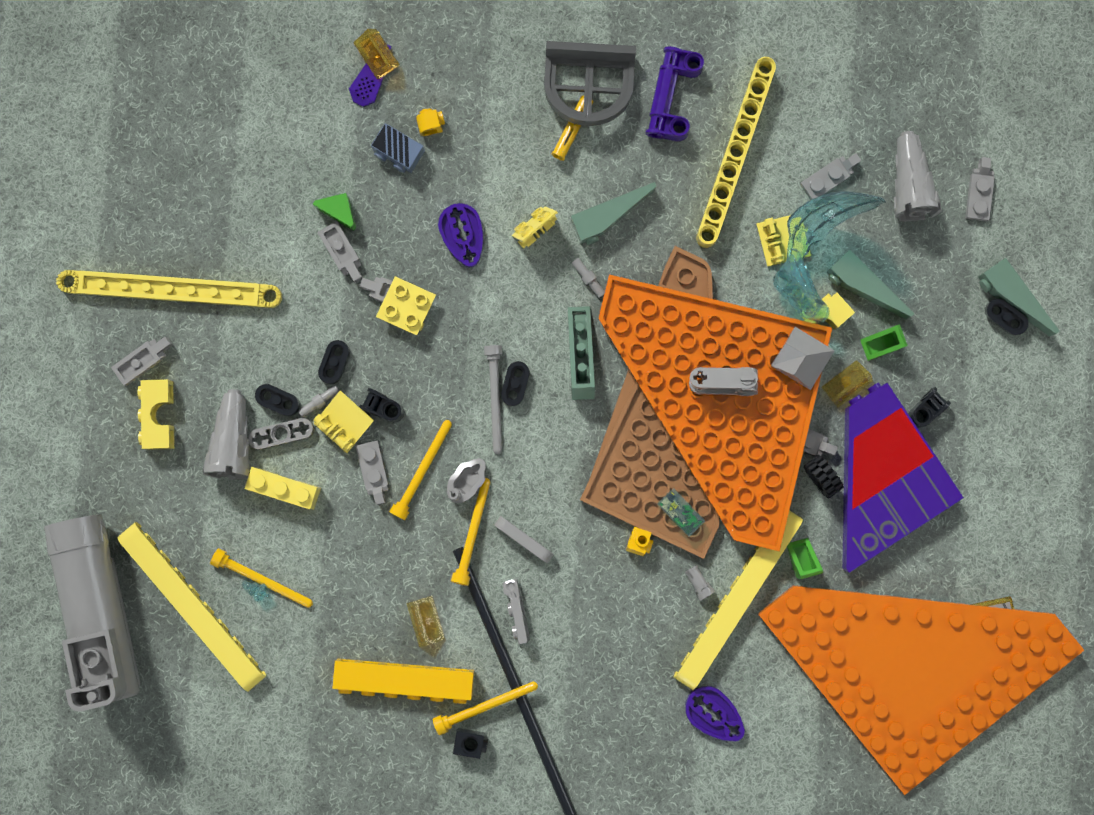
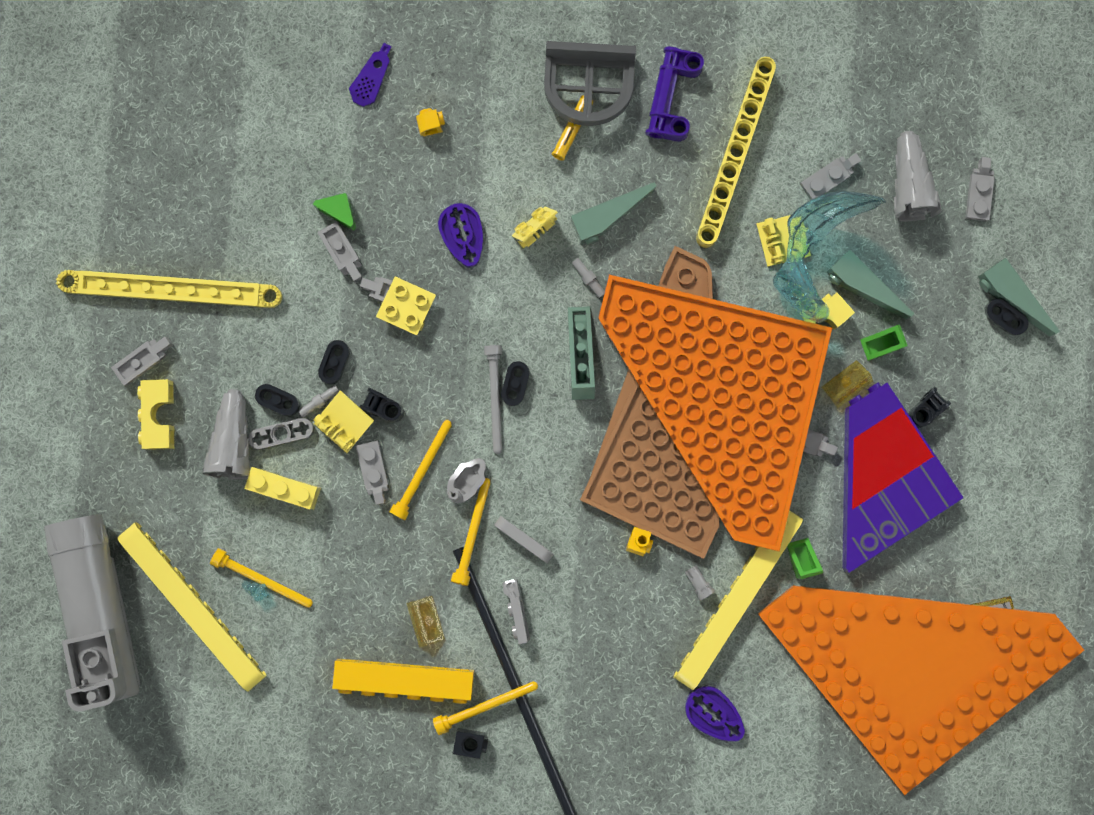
(376, 53): clear yellow slope -> none
(397, 148): brick -> none
(681, 512): clear light blue tile -> none
(725, 381): light grey piece -> none
(802, 358): light grey slope -> none
(823, 476): black tyre -> none

